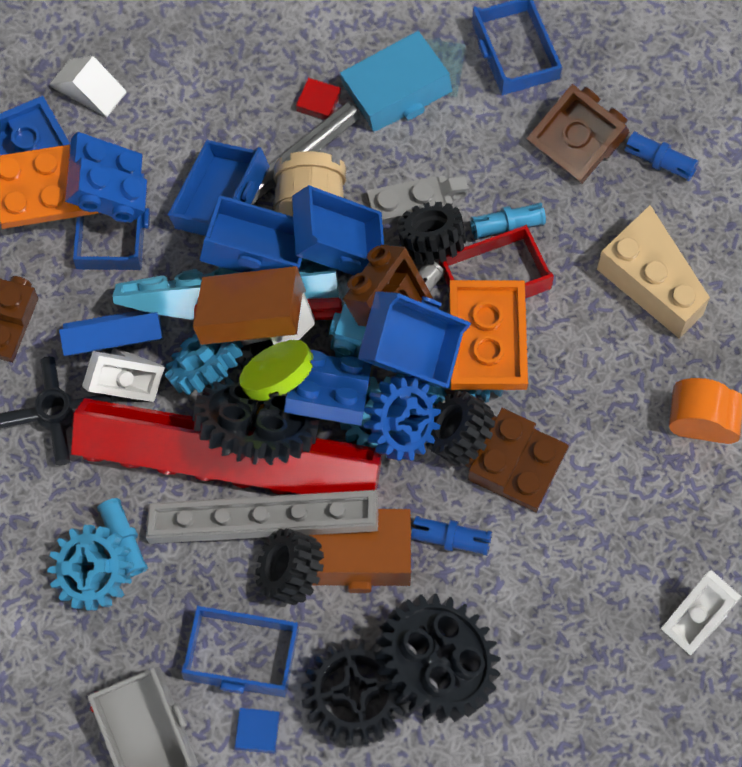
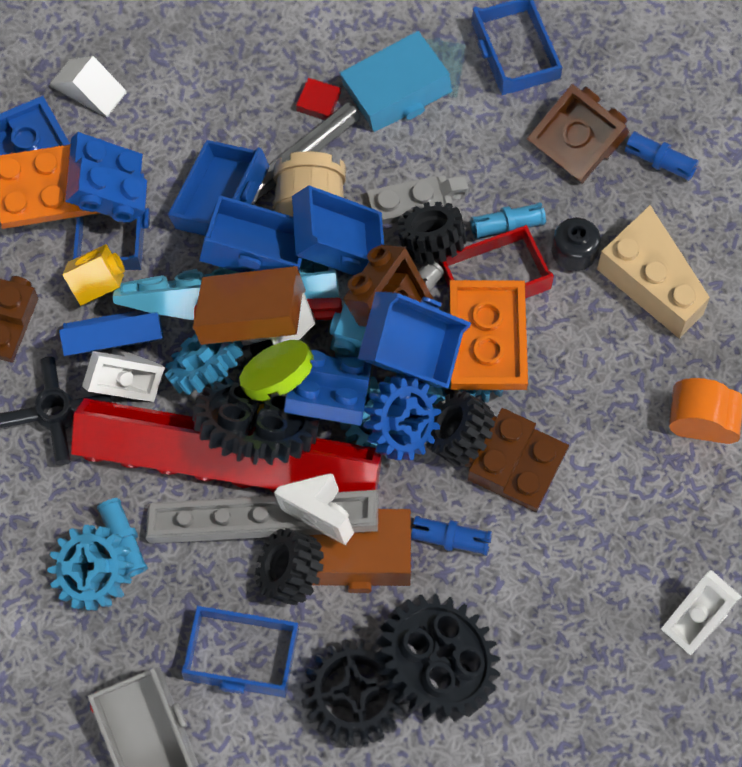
(94, 274): none -> yellow brick
(257, 730): blue tile -> none
(312, 504): none -> white slope
(576, 244): none -> black head

